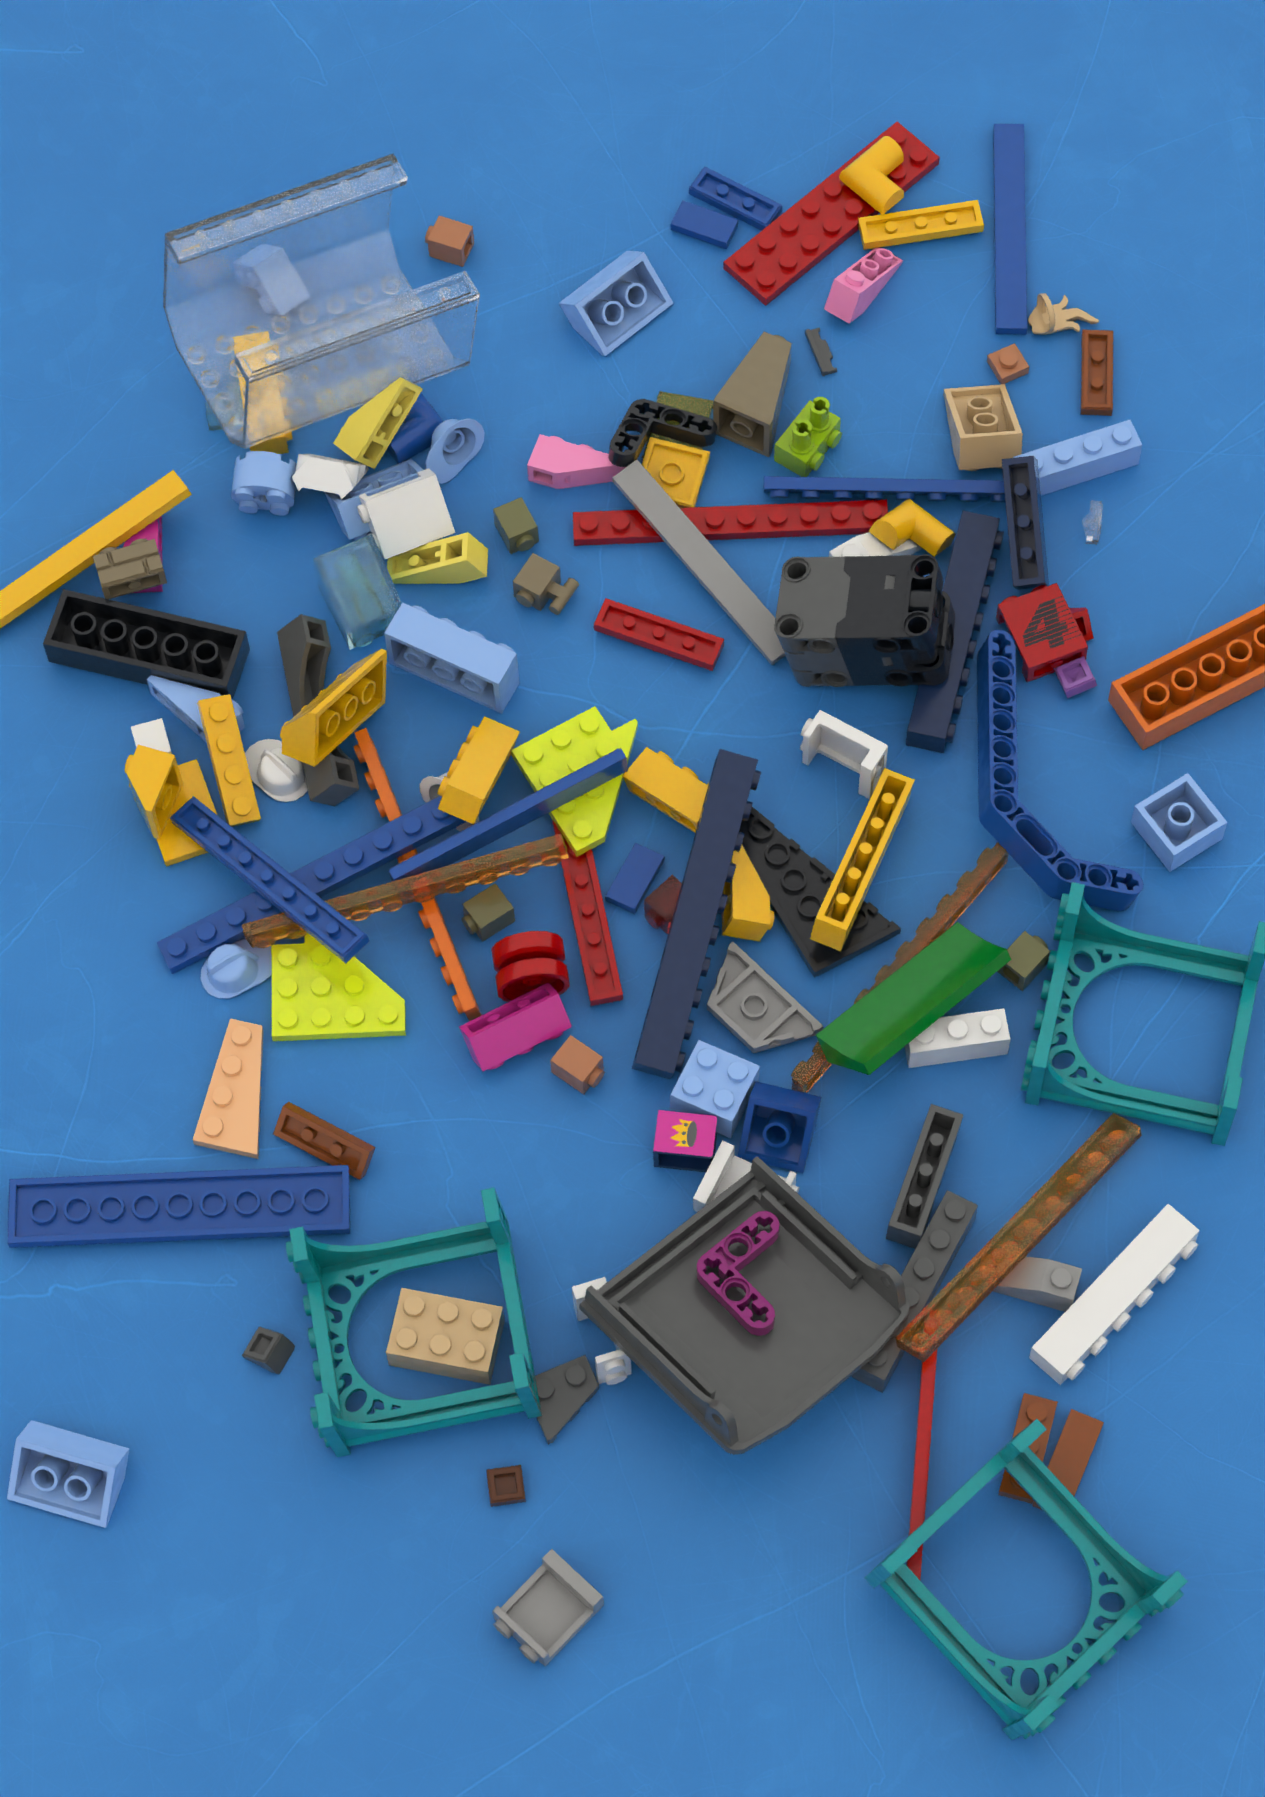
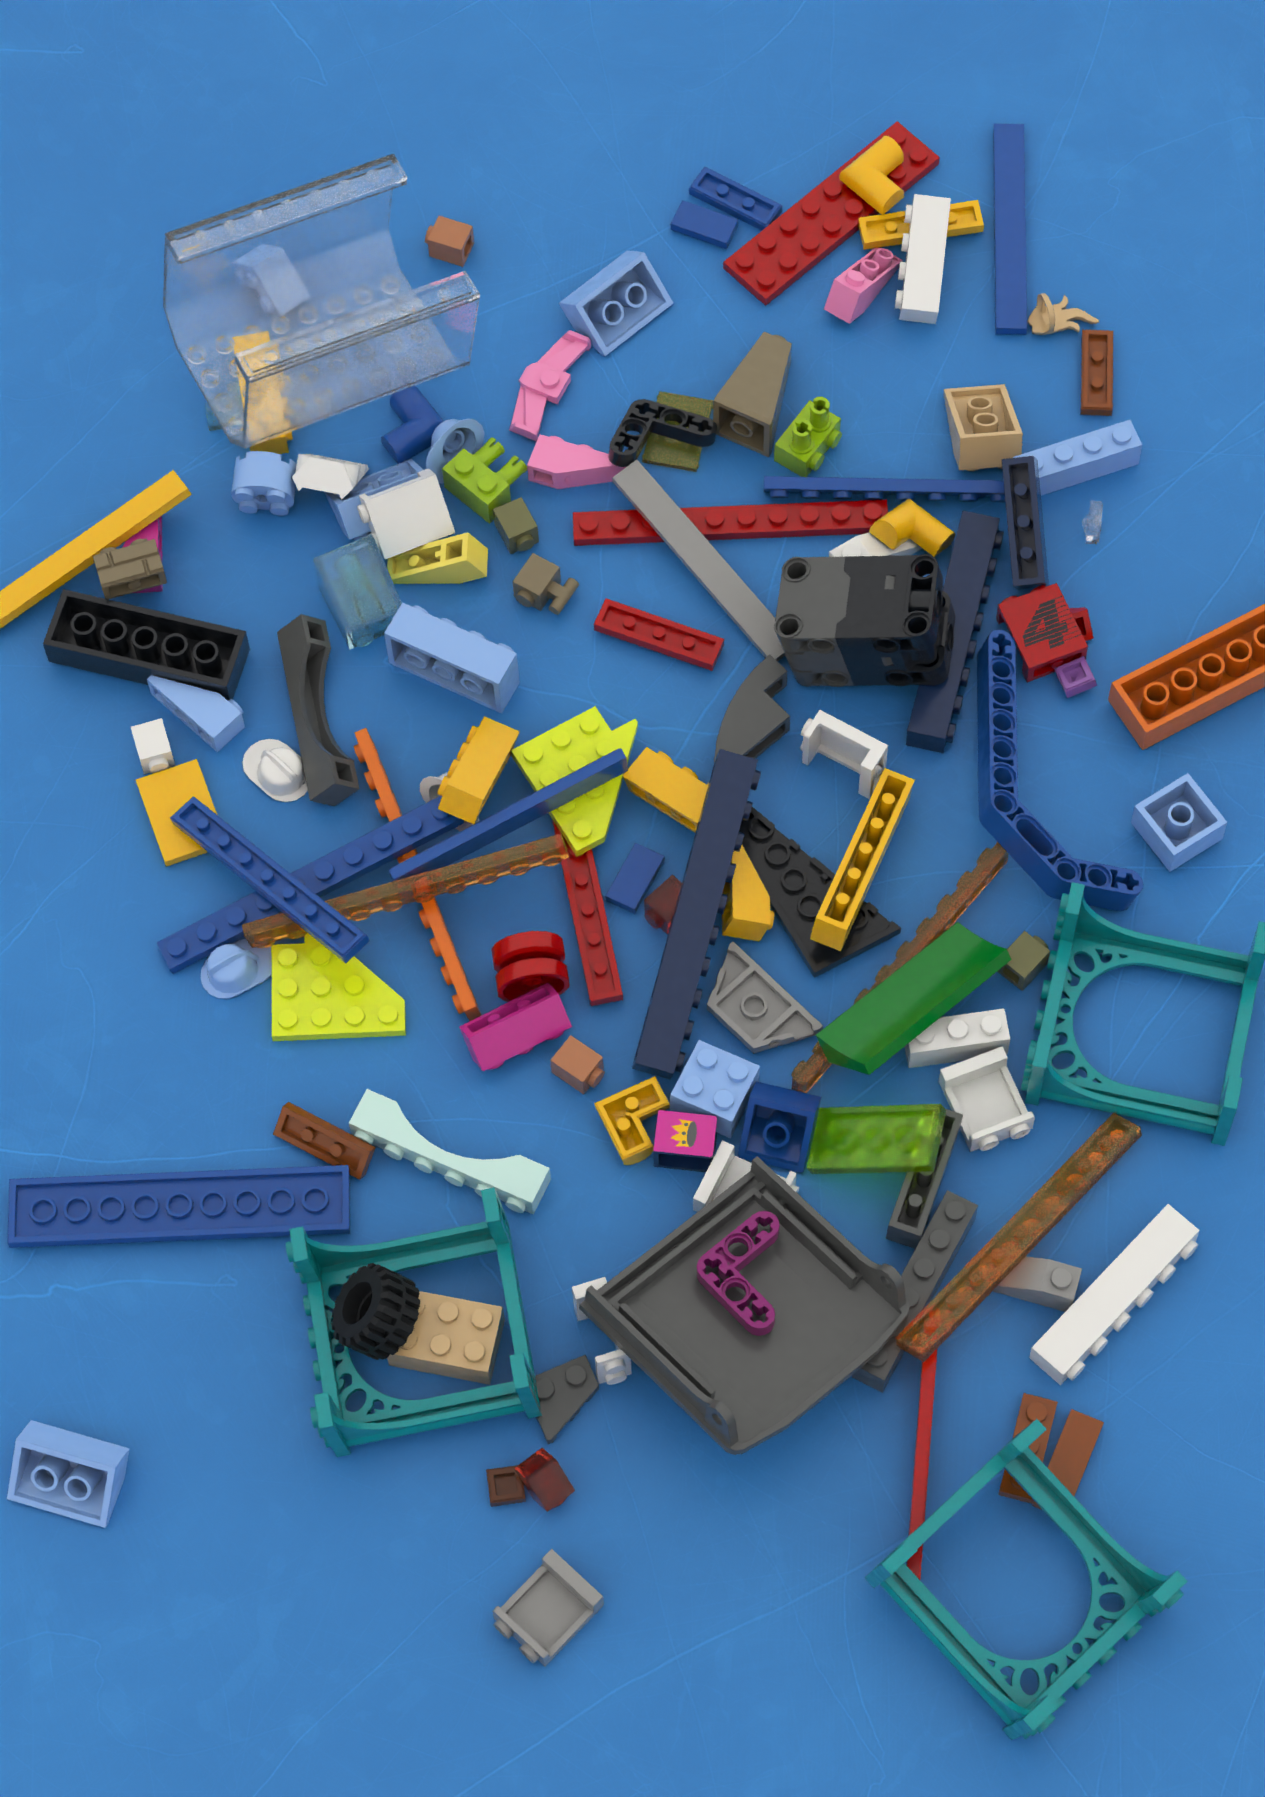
(154, 784): yellow slope -> none
(228, 760): yellow plate -> none
(233, 1098): light nougat wing -> none
(269, 1350): dark grey slope -> none
(336, 711): yellow slope -> none
(375, 424): light yellow slope -> none
(375, 1311): none -> black tyre
(476, 484): none -> lime brick
(487, 913): olive brick -> none
(515, 1178): none -> light aqua arch
(544, 1479): none -> clear red brick
(546, 382): none -> bright pink plate
(623, 1118): none -> yellow brick
(677, 469): yellow tile -> none
(753, 717): none -> dark grey slope
(820, 351): dark grey piece -> none
(876, 1139): none -> clear neon green plate
(924, 259): none -> white brick
(987, 1099): none -> white panel
(1008, 364): nougat plate -> none

